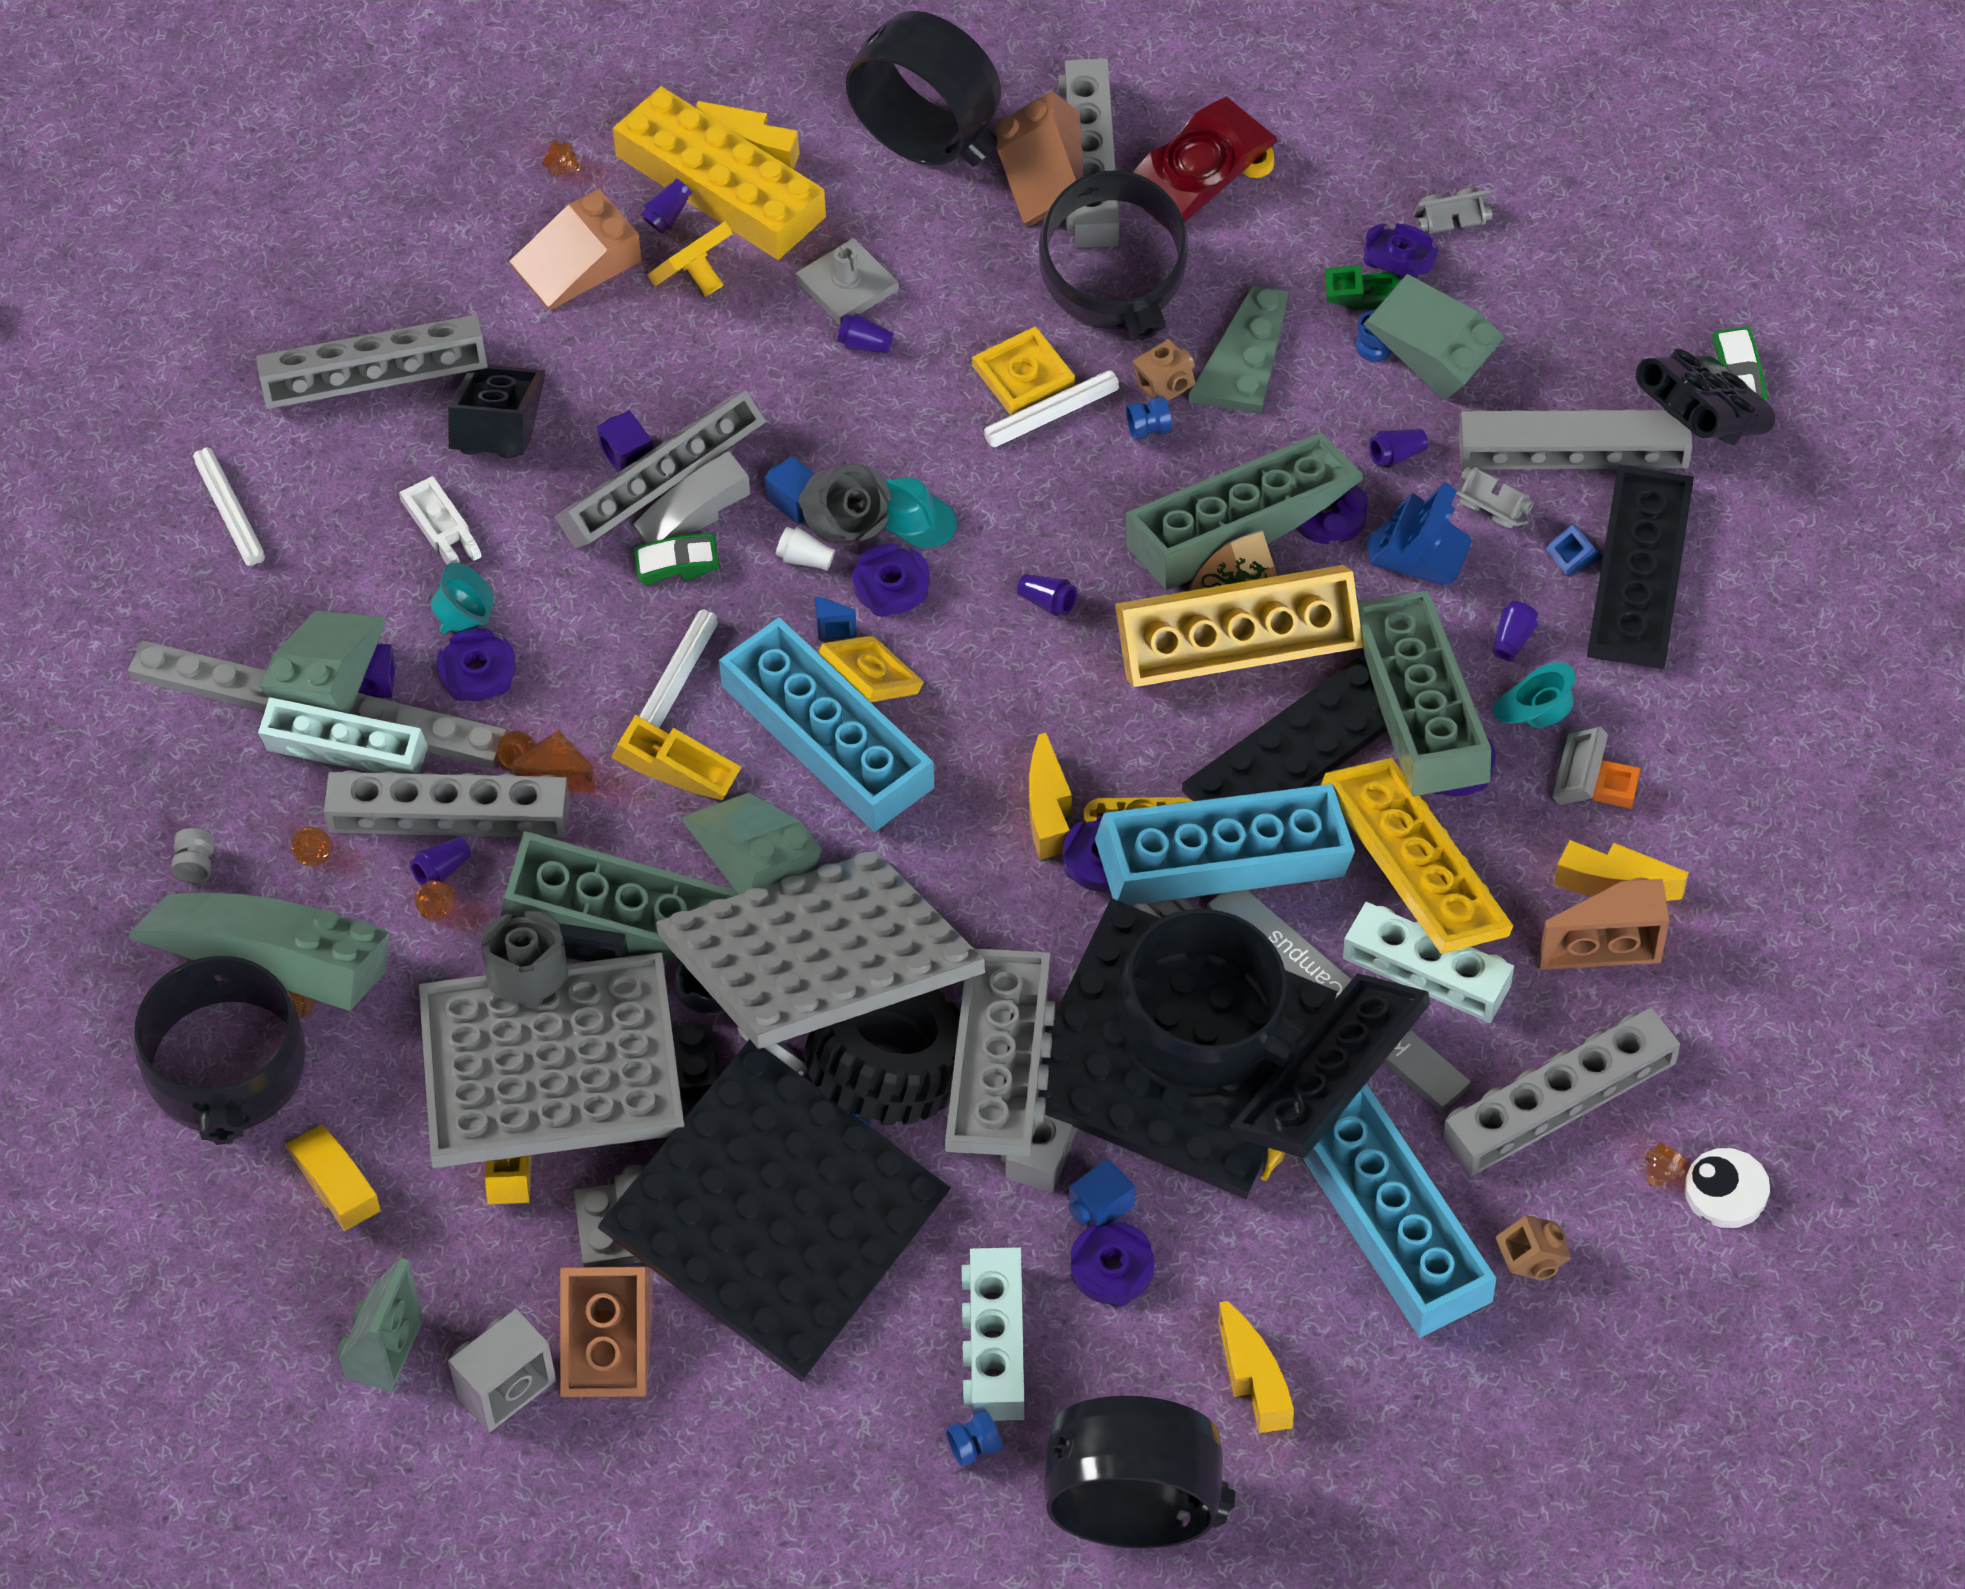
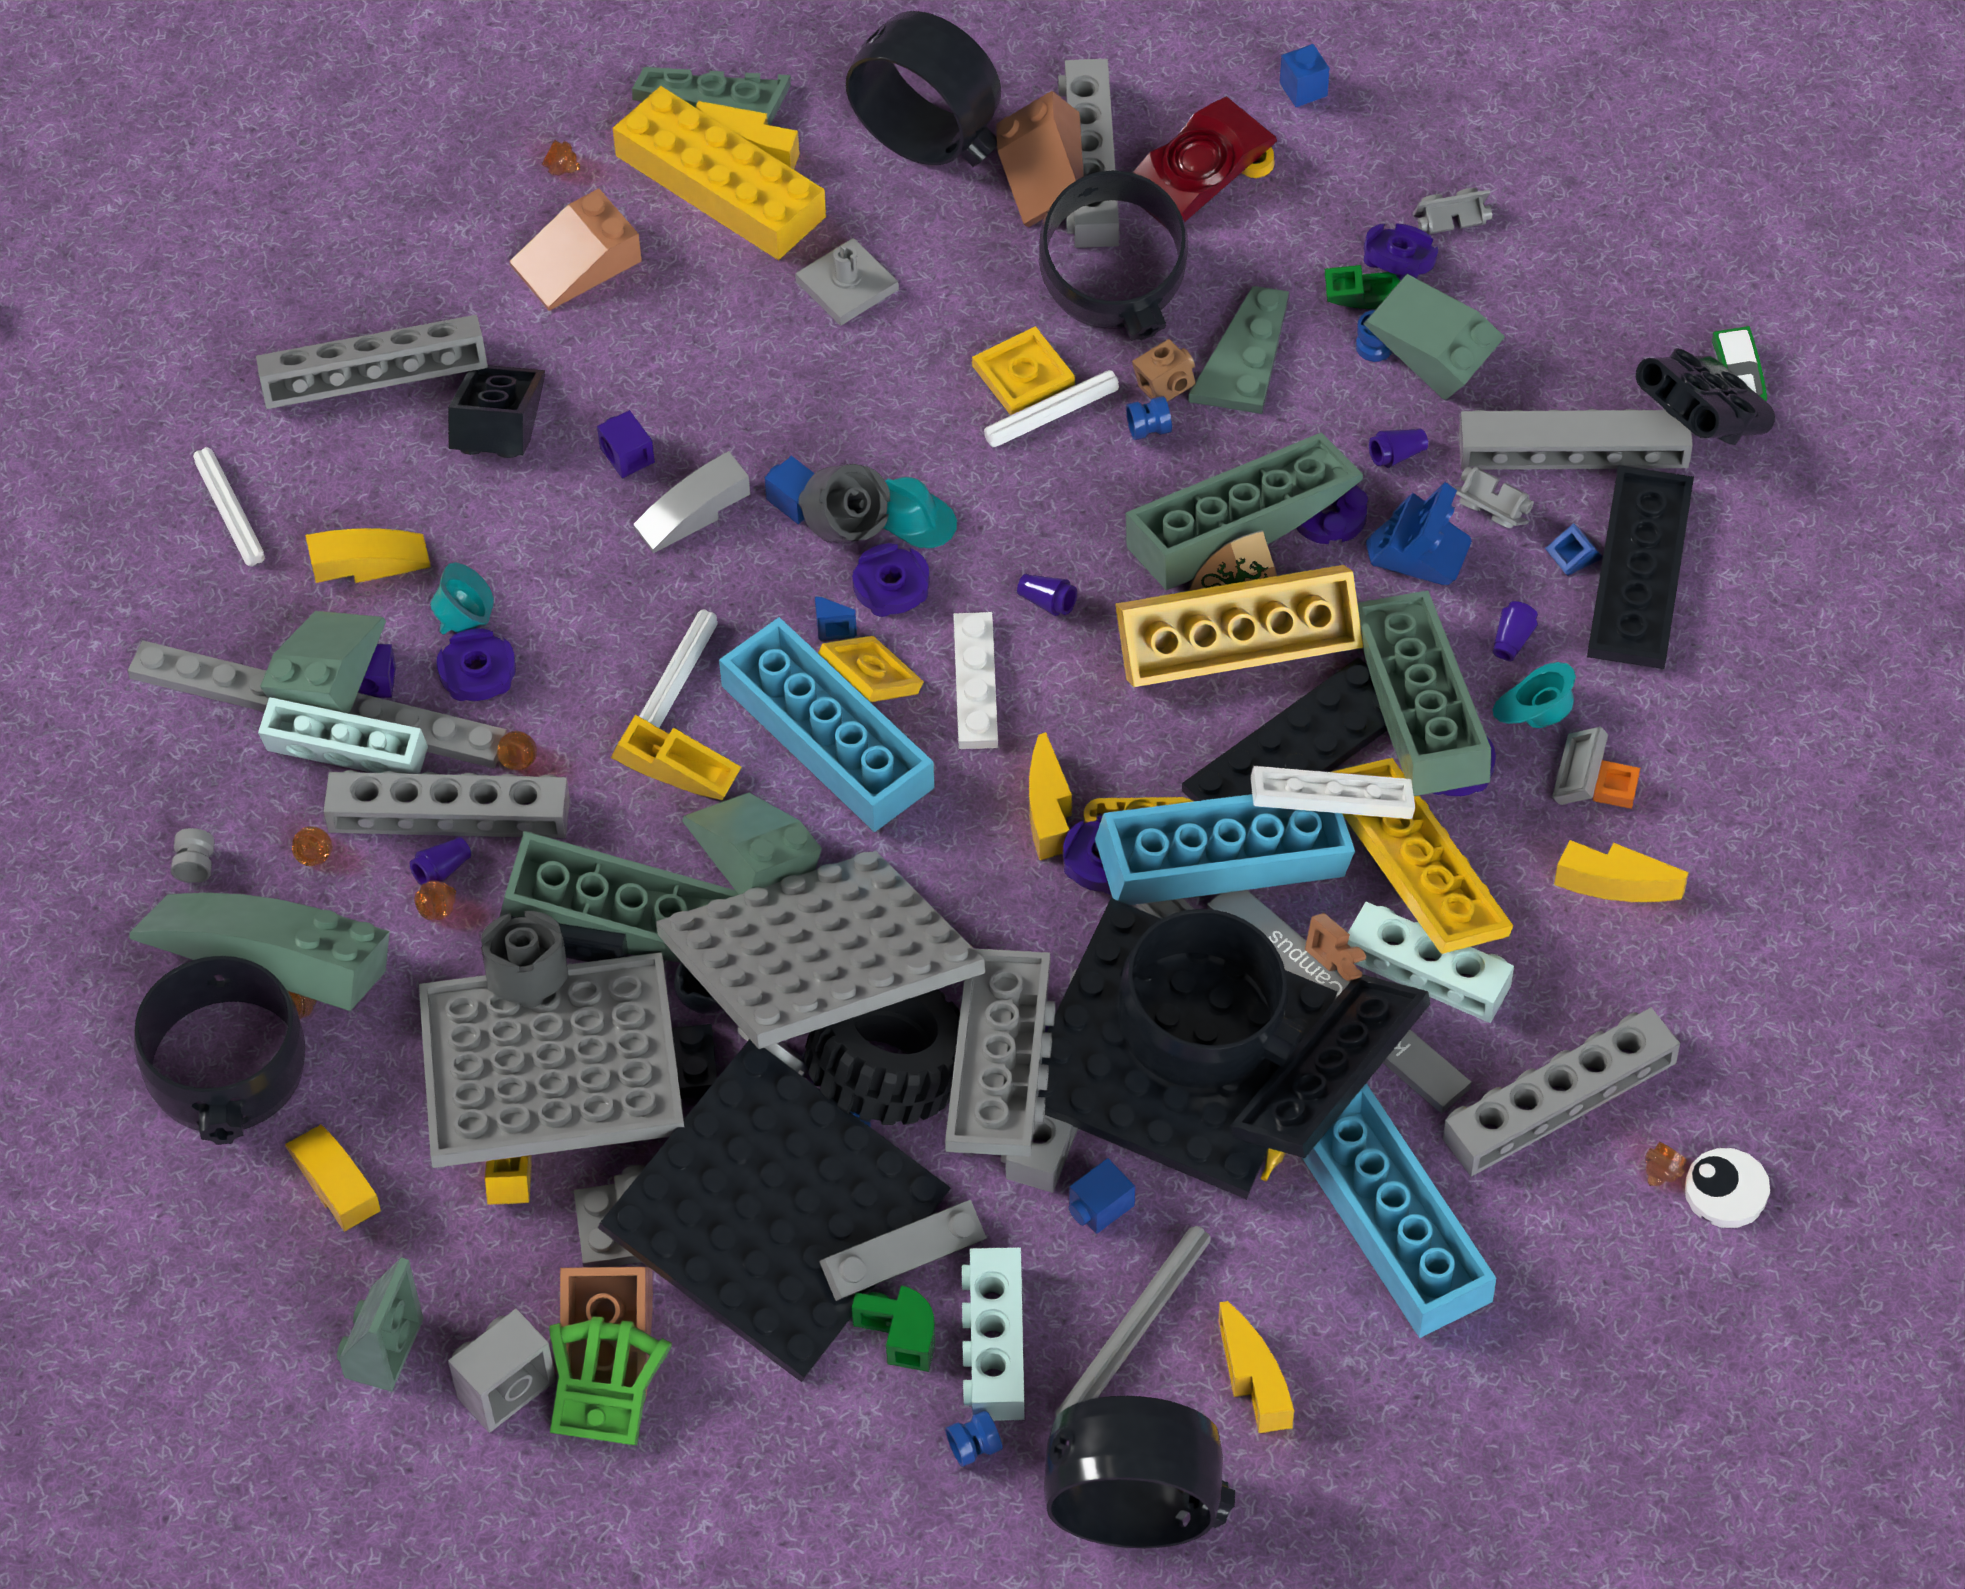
(366, 553): none -> yellow slope
(439, 519): white hinge -> none
(557, 758): clear orange slope -> none
(597, 1408): none -> bright green plate
(660, 469): light grey brick -> none
(666, 206): dark purple cone -> none
(680, 555): slope -> none
(693, 259): yellow tile -> none
(743, 93): none -> sand green wing
(803, 549): white cone -> none
(864, 334): dark purple cone -> none
(902, 1250): none -> light grey plate
(906, 1320): none -> green brick
(975, 680): none -> white plate
(1114, 1285): dark purple plate -> none
(1139, 1317): none -> light grey axle
(1304, 75): none -> blue brick
(1330, 947): none -> nougat plate
(1332, 792): none -> white plate
(1533, 1247): medium nougat brick -> none
(1609, 929): nougat slope -> none

